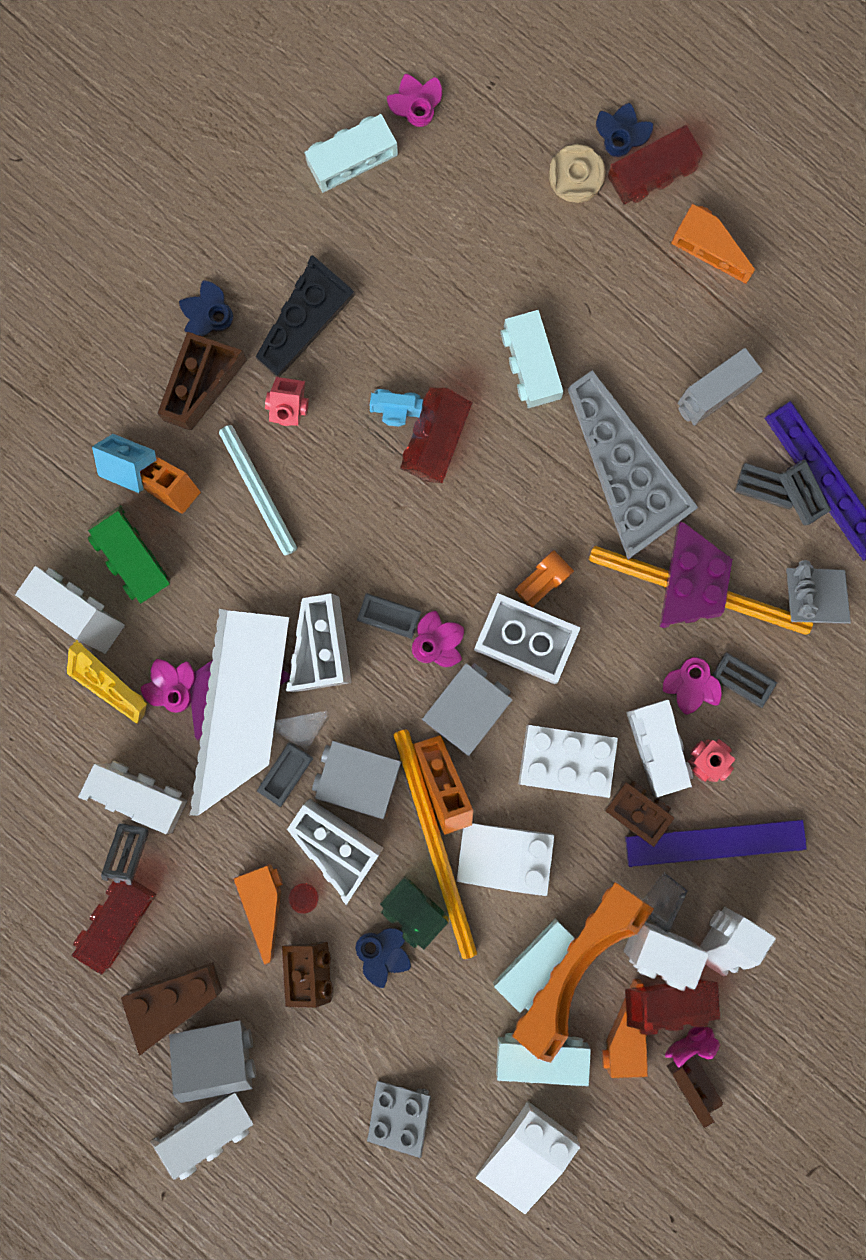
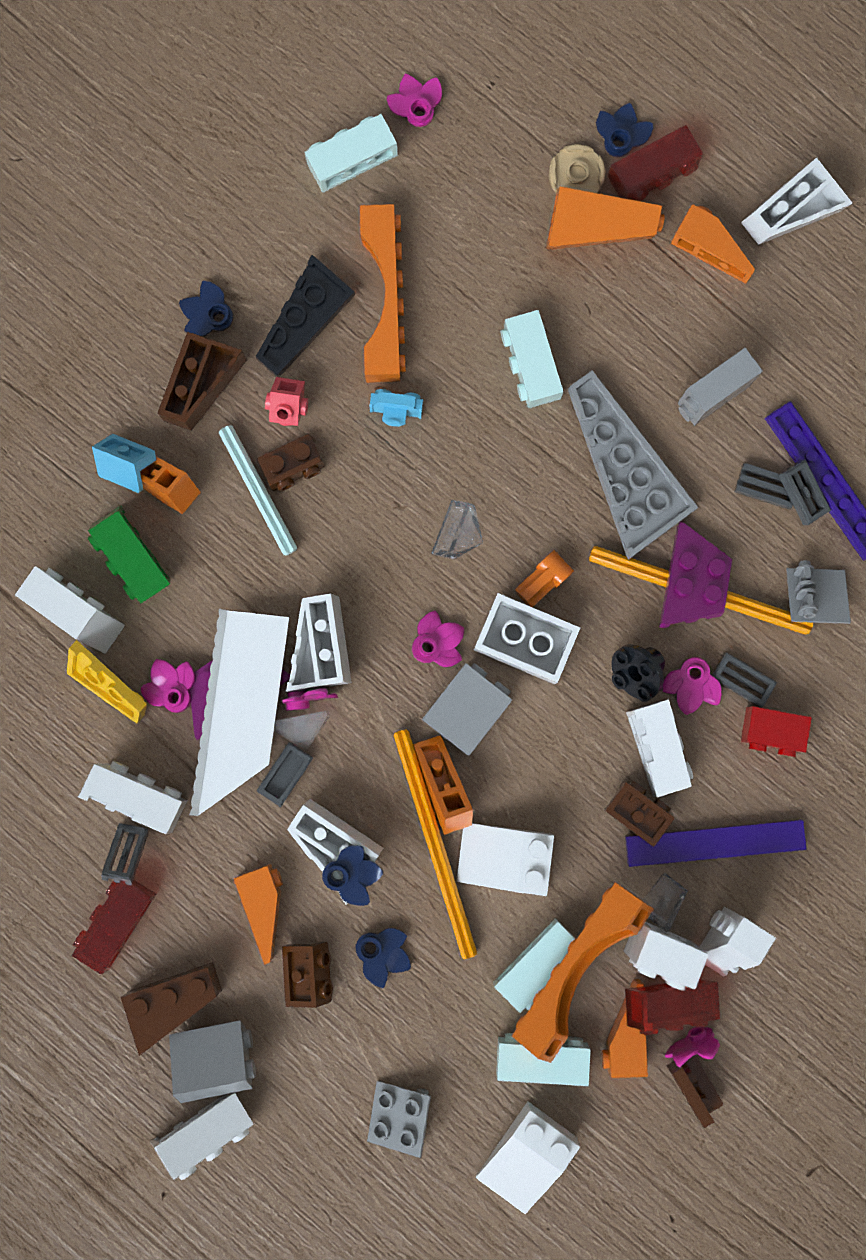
(291, 463): none -> reddish brown bracket
(300, 699): none -> dark pink plate
(303, 898): clear red plate -> none
(356, 779): light grey brick -> none
(356, 875): none -> dark blue plate
(382, 350): none -> orange arch
(389, 616): dark grey tile -> none
(415, 911): clear green brick -> none
(436, 435): clear red brick -> none
(458, 532): none -> clear slope
(568, 761): white brick -> none
(596, 219): none -> orange slope
(638, 671): none -> black plate
(701, 760): coral brick -> none
(776, 730): none -> red brick
(799, 202): none -> white wedge

